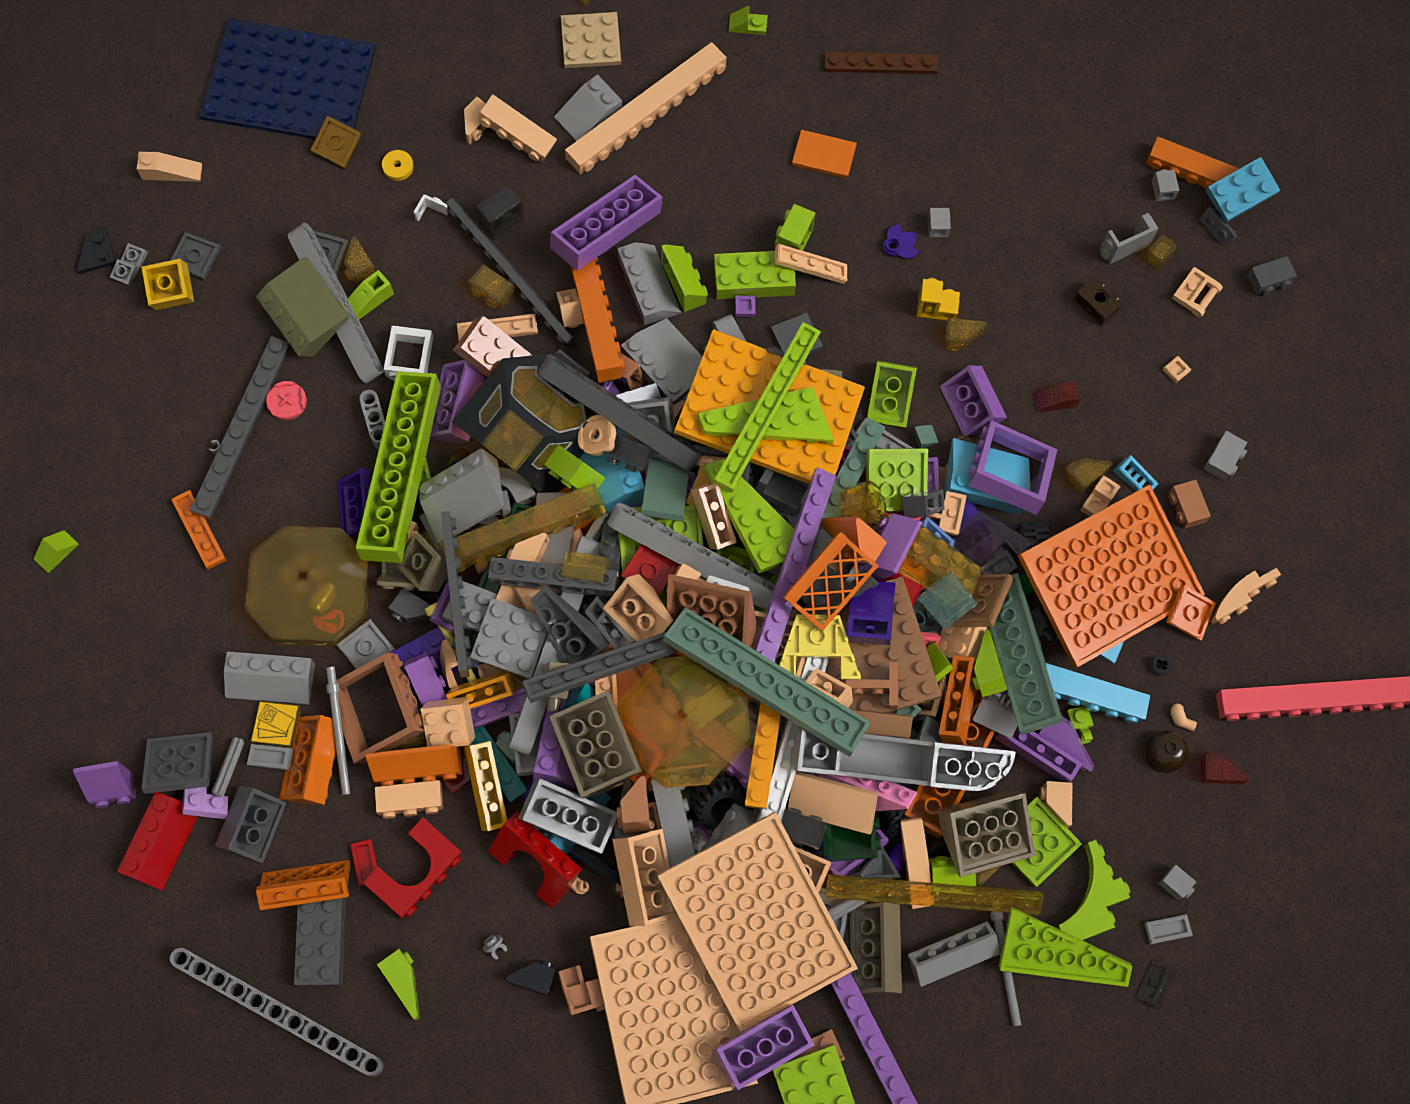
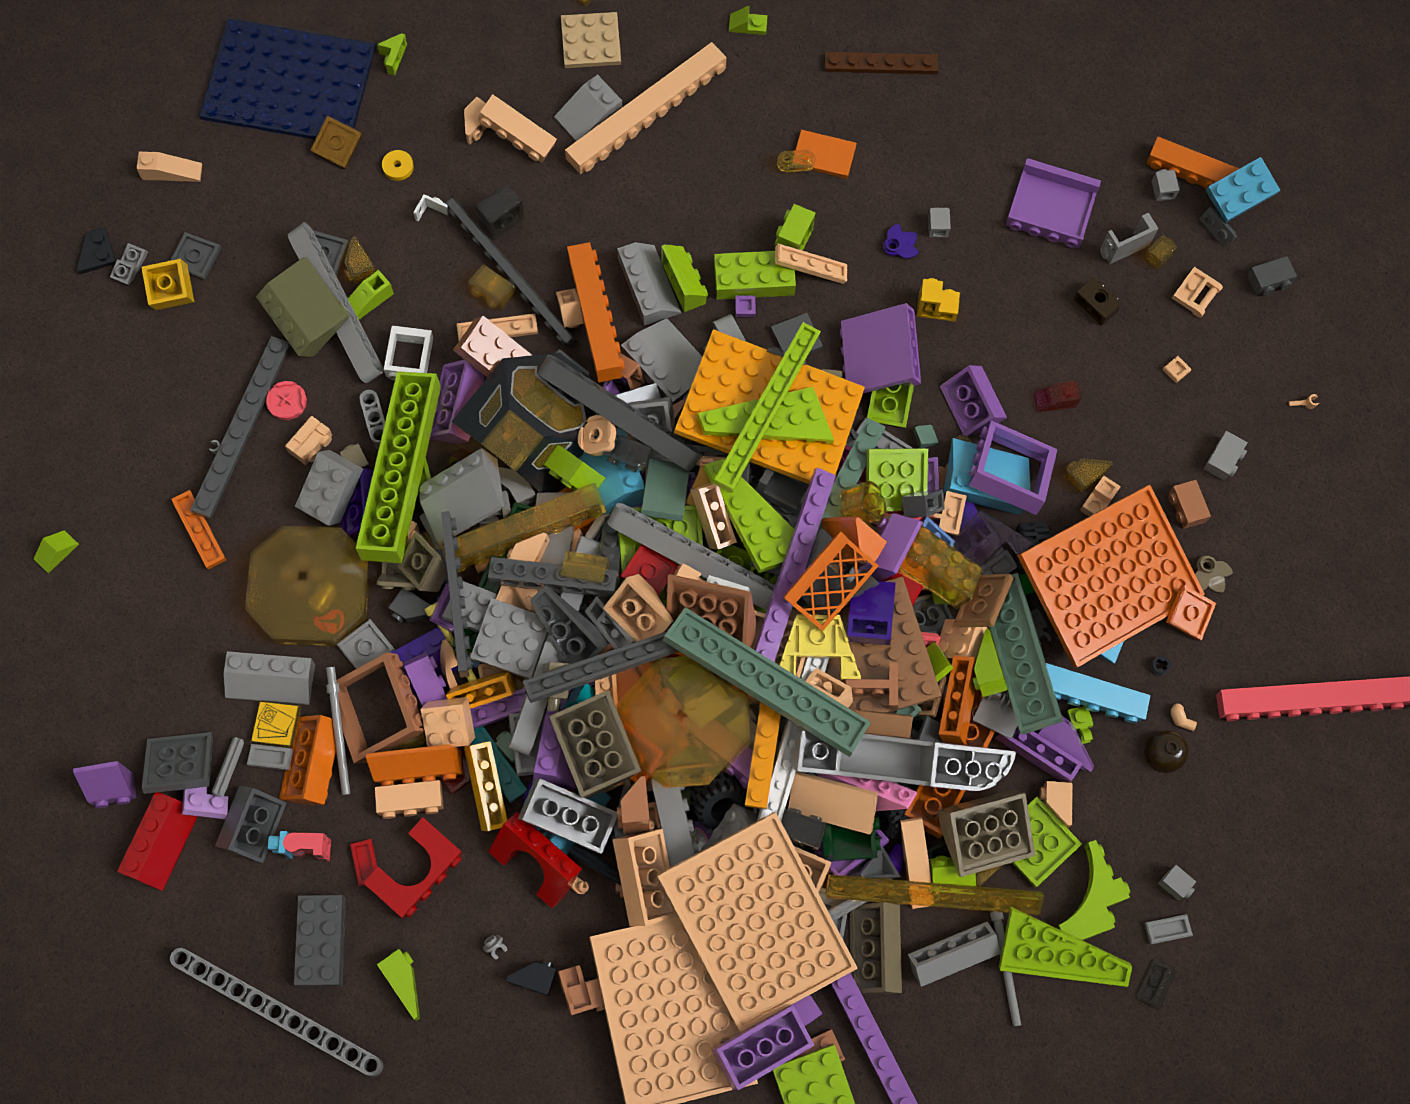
(299, 891): orange fence -> none
(301, 845): none -> coral hips
(309, 440): none -> light nougat brick
(329, 487): none -> light grey brick
(355, 455): none -> dark tan brick
(393, 50): none -> lime slope
(605, 222): medium lavender brick -> none
(796, 160): none -> clear yellow plate
(807, 1010): none -> medium lavender brick
(881, 348): none -> medium lavender panel
(947, 600): clear light blue tile -> none
(962, 332): clear yellow slope -> none
(1053, 203): none -> medium lavender panel
(1134, 466): medium azure slope -> none
(1213, 577): none -> dark tan plate
(1221, 770): clear red slope -> none
(1239, 596): light nougat slope -> none
(1308, 403): none -> light nougat hand

